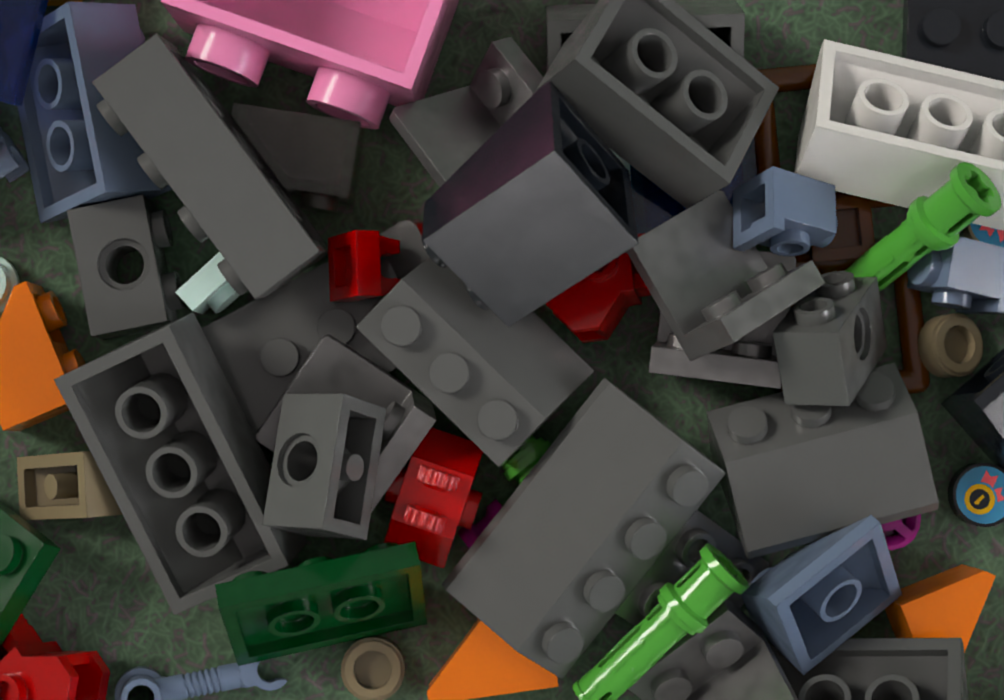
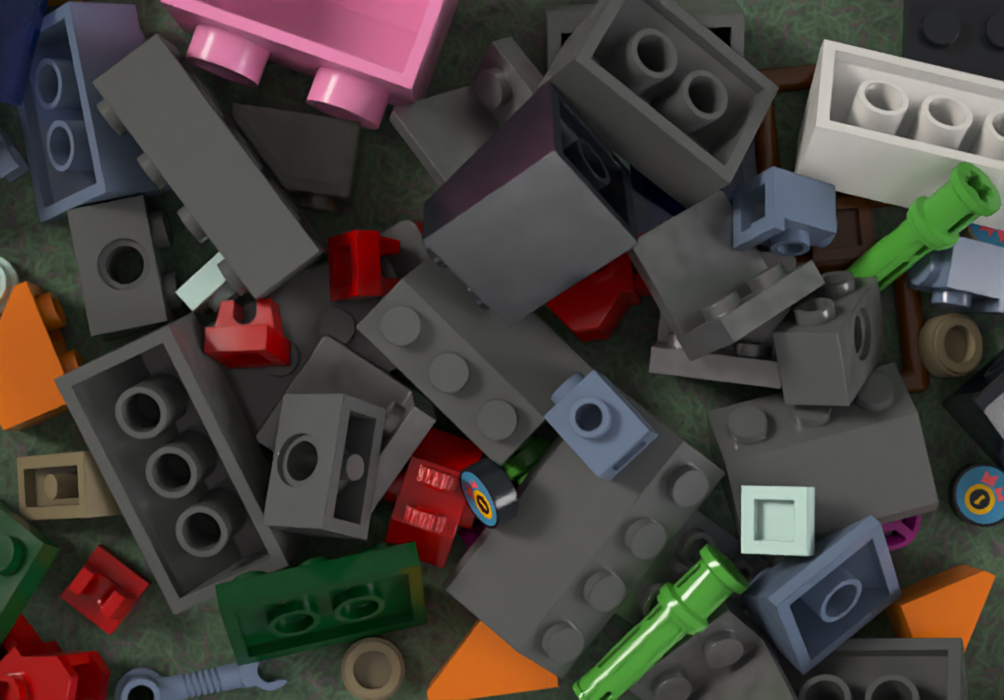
(106, 589): none -> red tile
(250, 344): none -> red tile
(489, 493): none -> black tile
(599, 423): none -> sand blue brick
(778, 520): none -> light aqua plate

